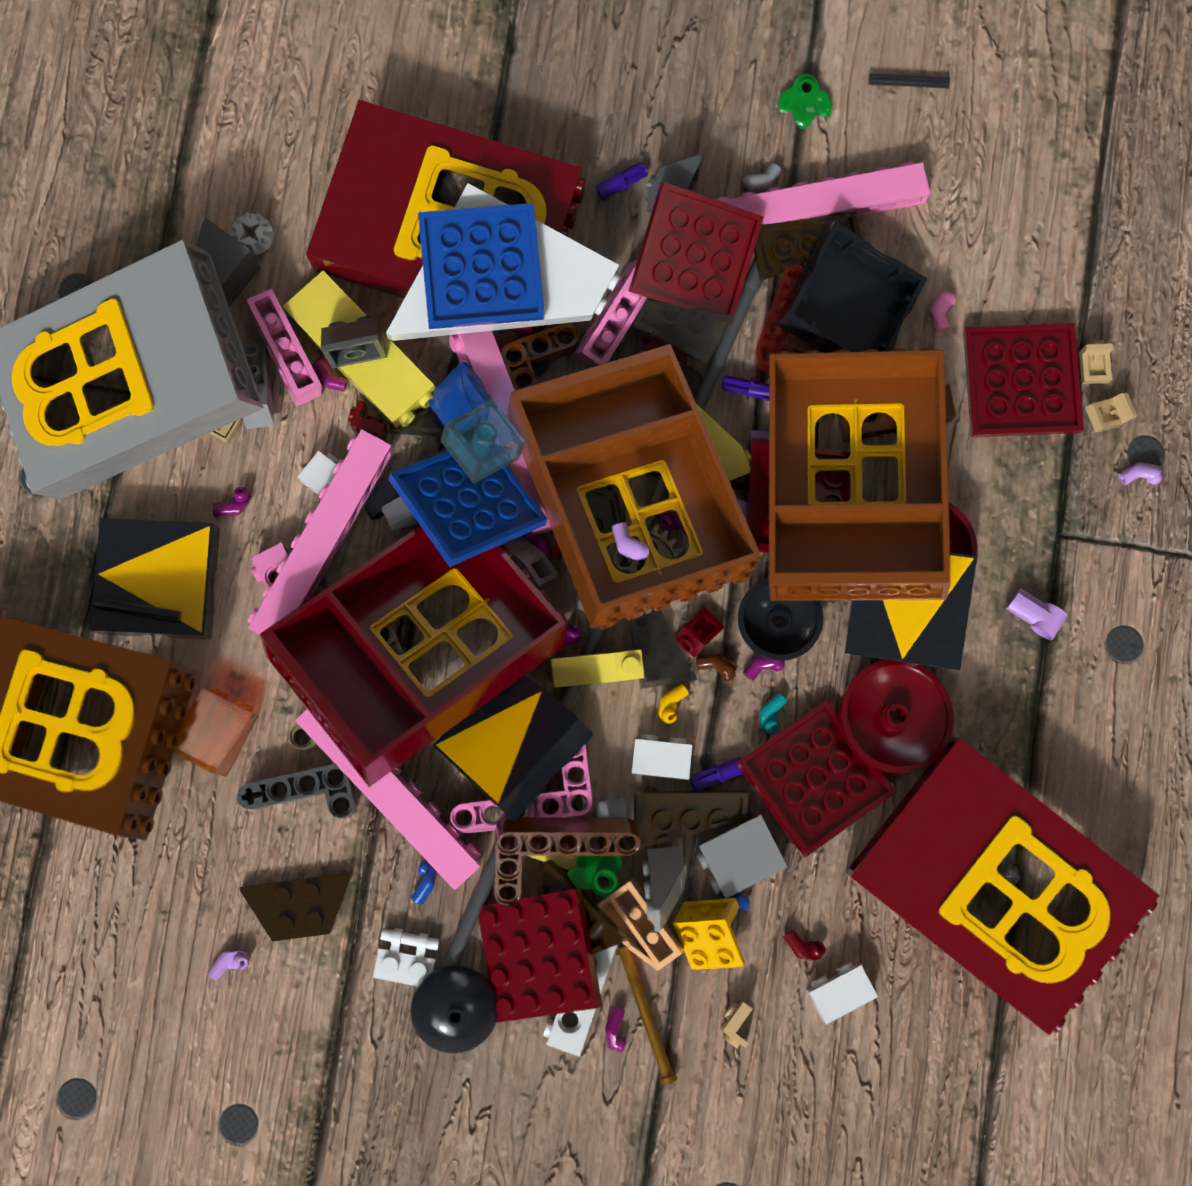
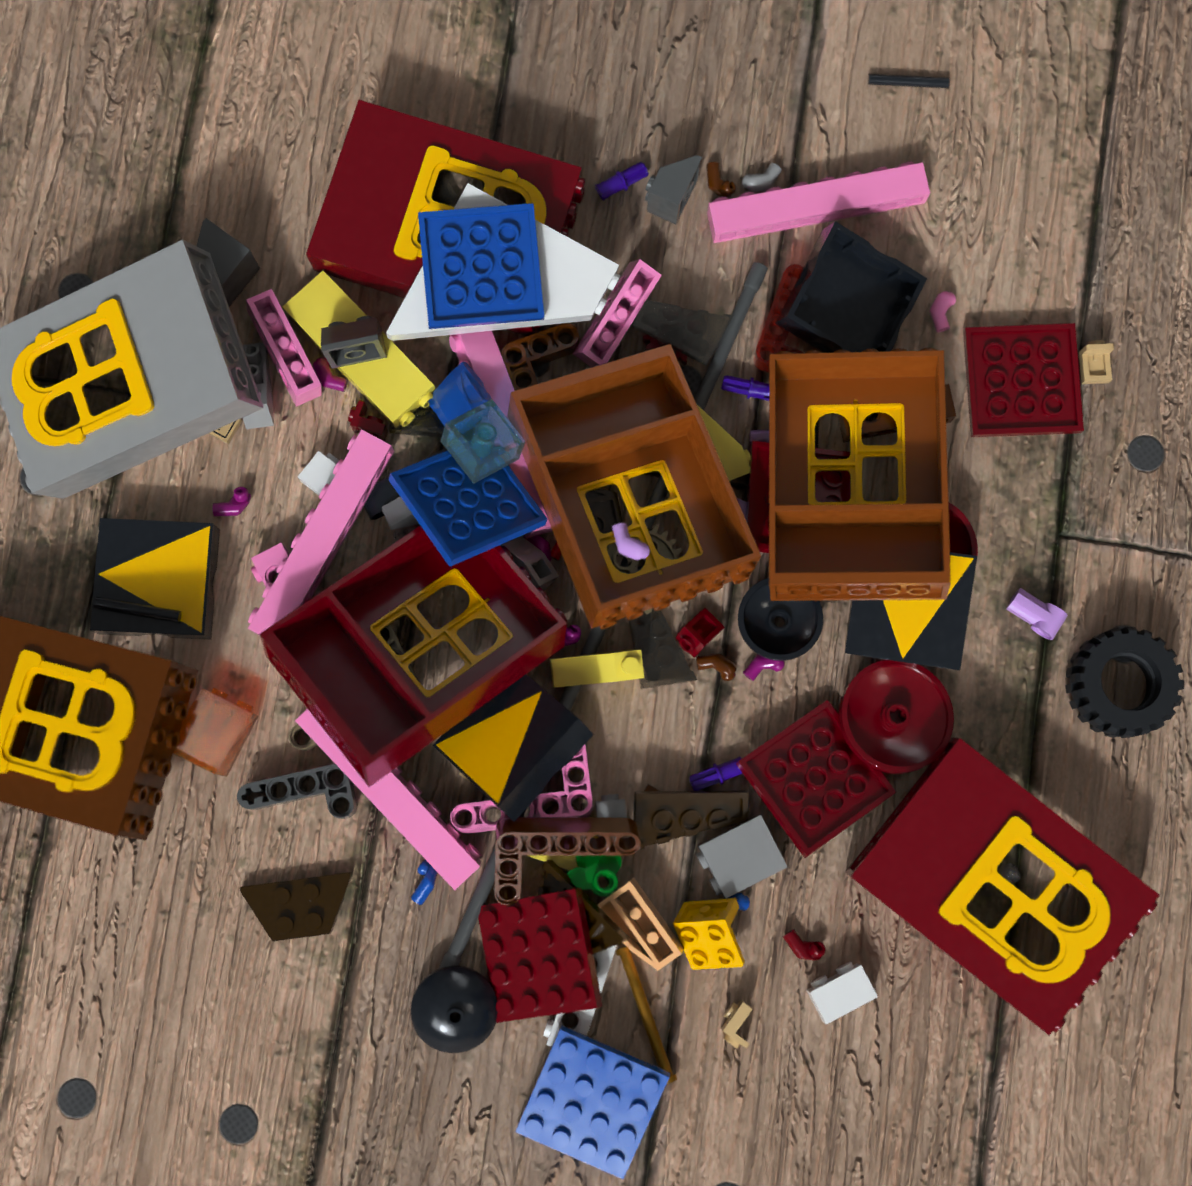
(228, 960): lavender arm -> none
(263, 232): white gear -> none
(401, 966): white plate -> none
(592, 1102): none -> plate
(612, 1029): magenta arm -> none
(661, 758): white brick -> none
(665, 883): light grey slope -> none
(668, 703): yellow arm -> none
(671, 521): magenta arm -> none
(695, 252): dark red plate -> none
(716, 183): none -> reddish brown arm
(768, 714): teal arm -> none
(793, 241): dark brown wing -> none
(805, 105): green plate -> none
(1111, 412): tan bracket -> none
(1143, 470): lavender arm -> none
(1160, 677): none -> black tyre

